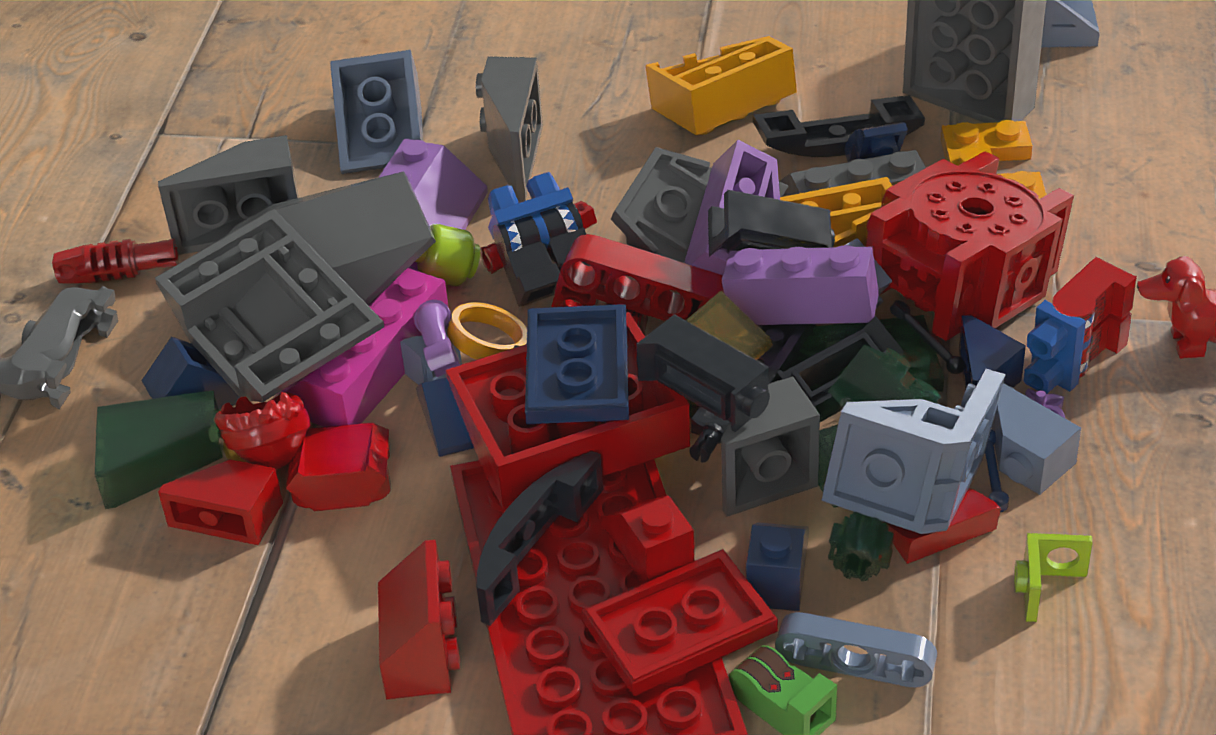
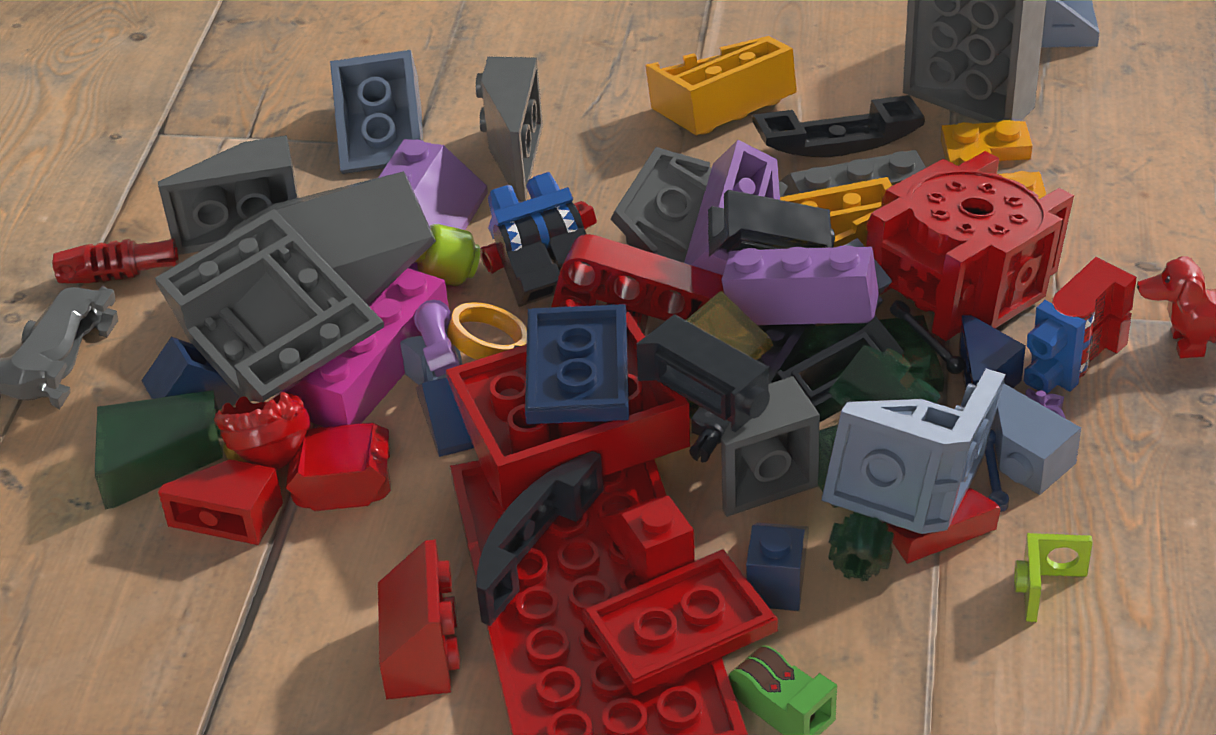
(875, 141): dark blue slope -> none
(907, 661): sand blue beam -> none

